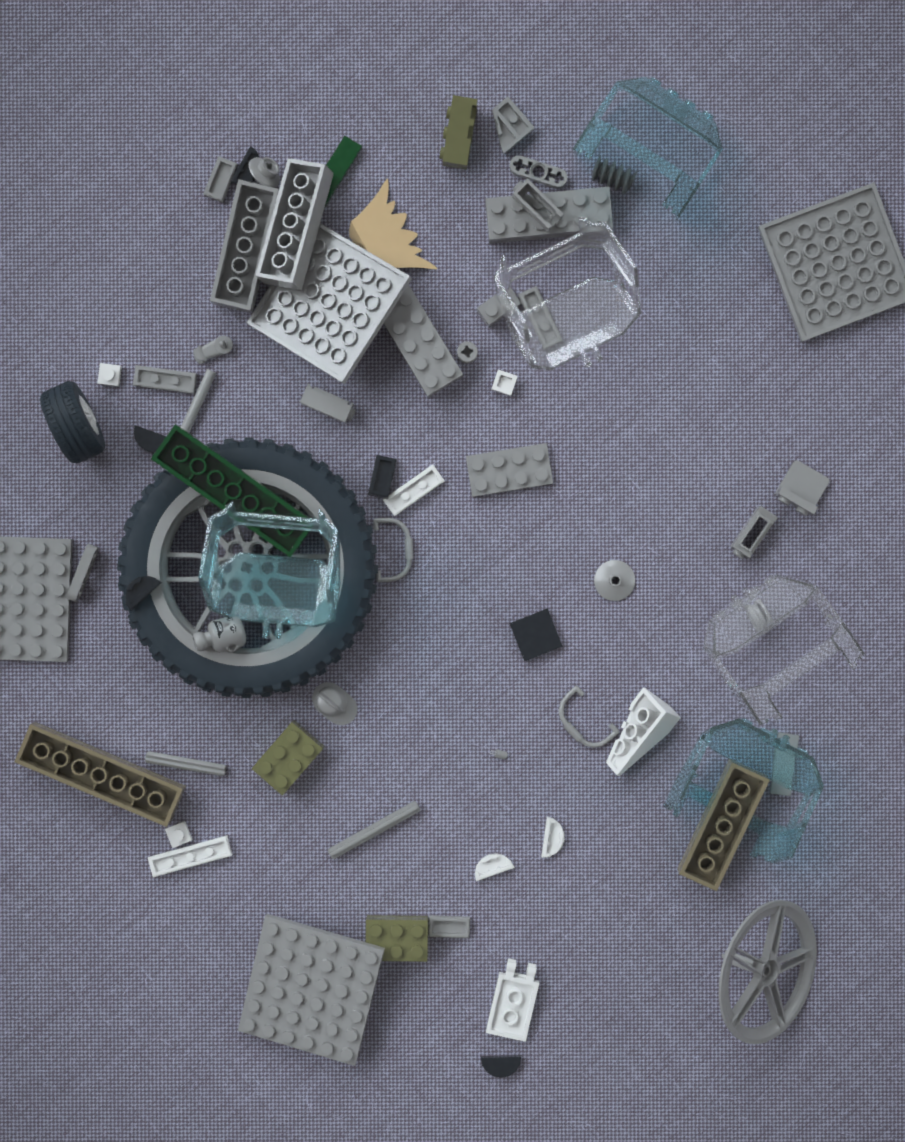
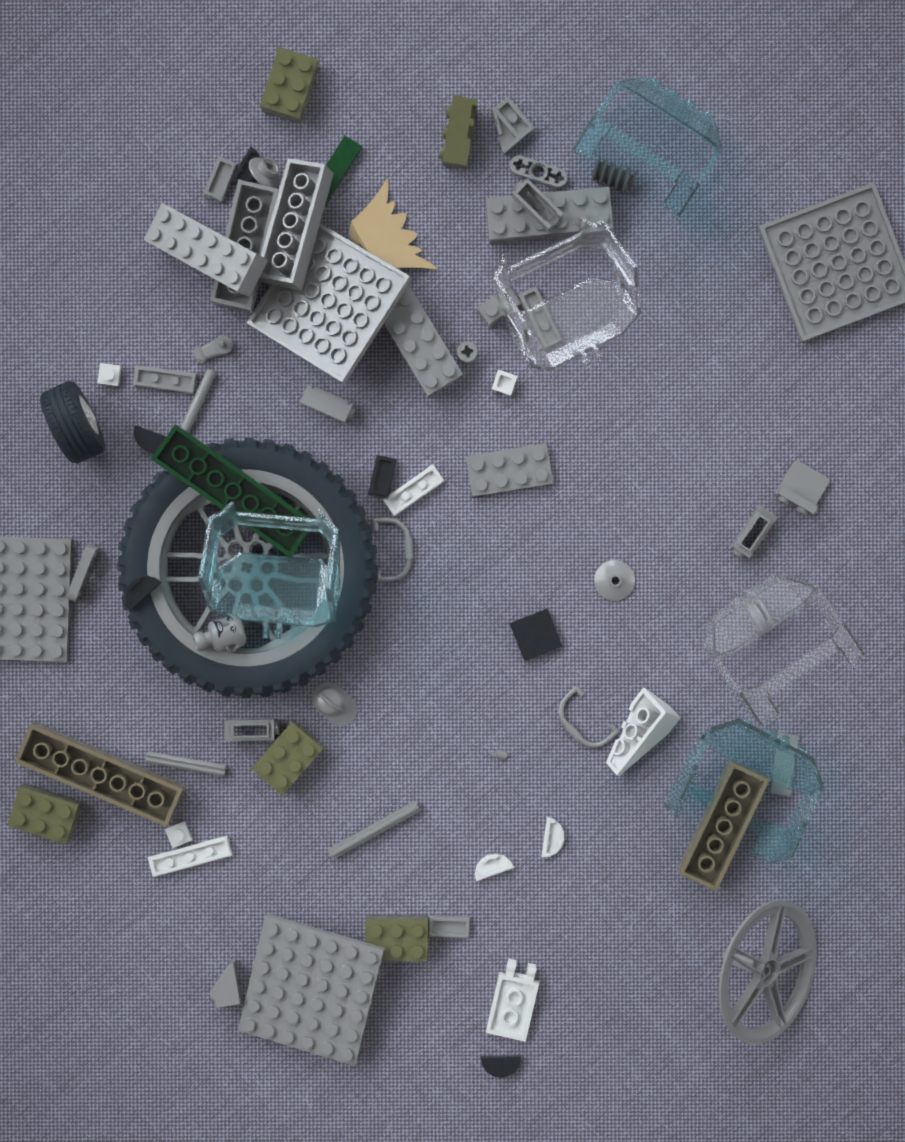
(45, 813): none -> olive brick
(206, 250): none -> light grey brick
(227, 987): none -> light grey slope
(272, 729): none -> light grey window
(289, 85): none -> olive brick

